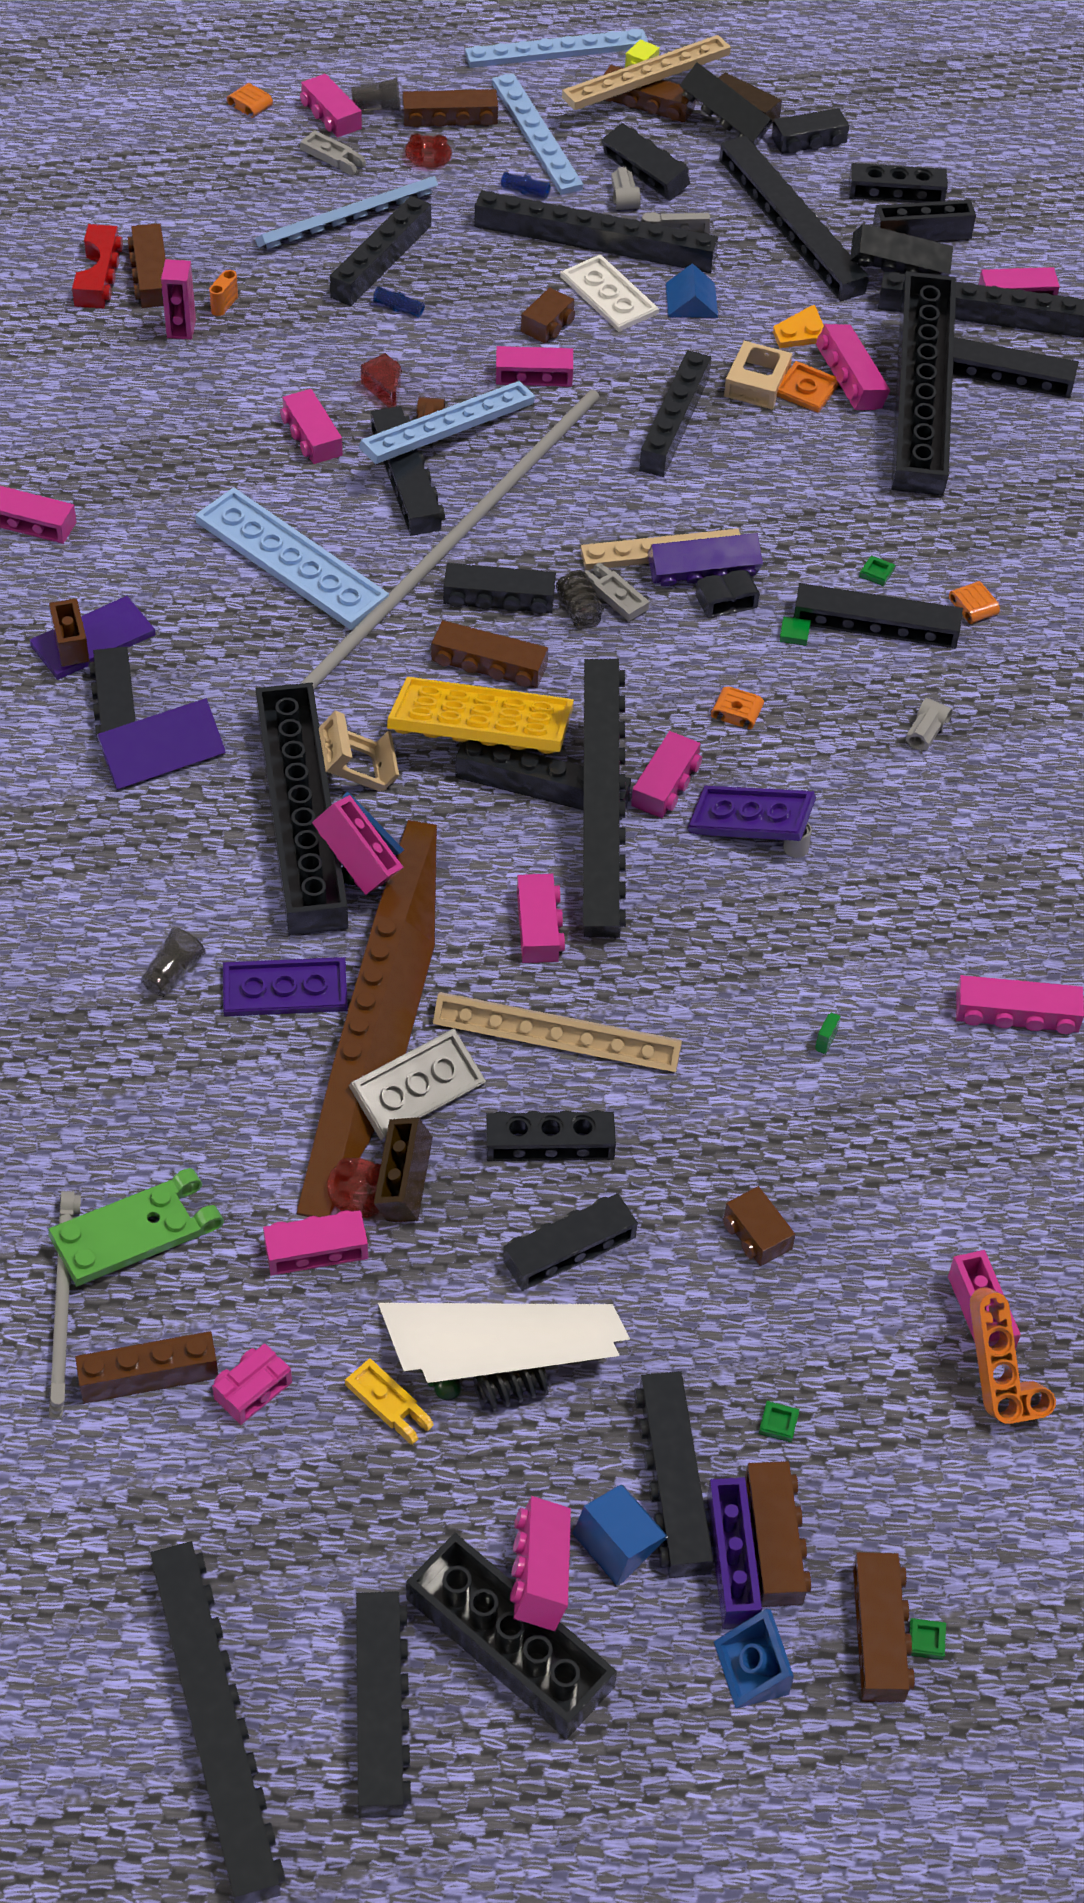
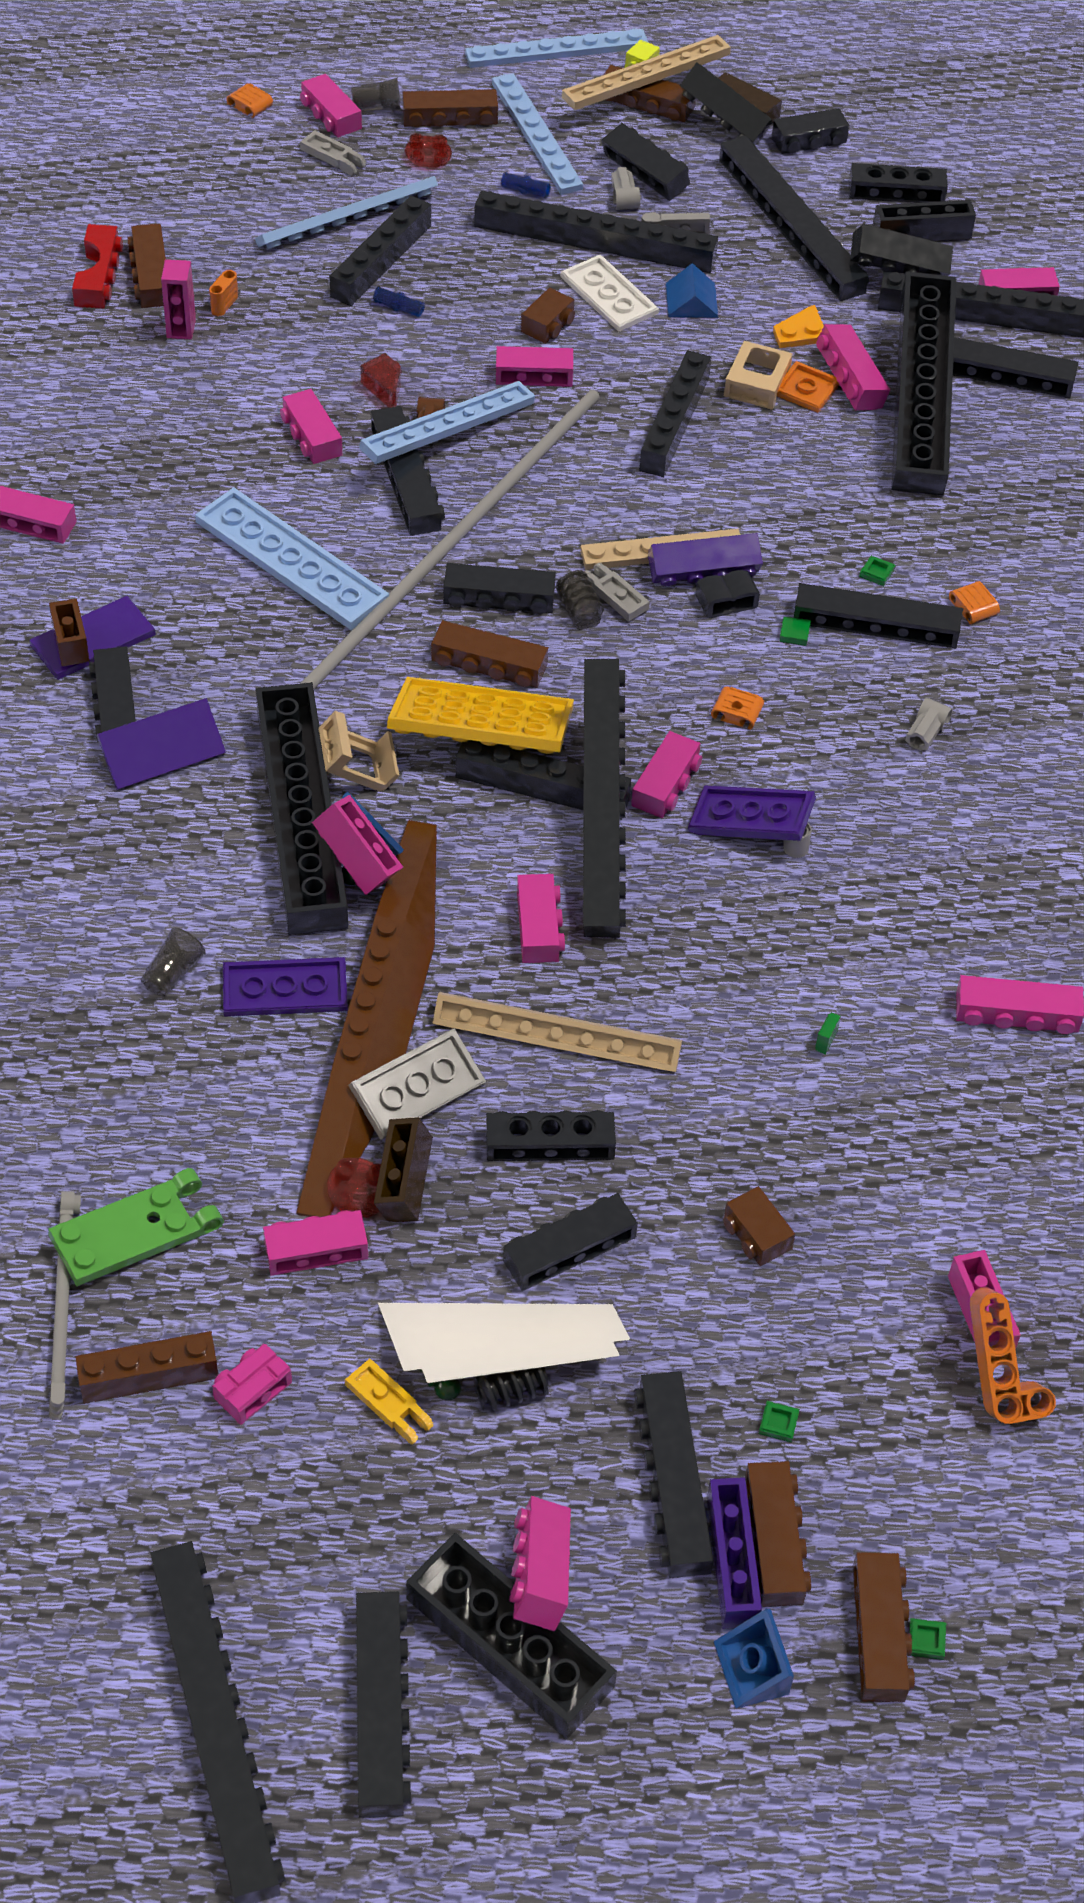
(618, 1533): blue slope -> none

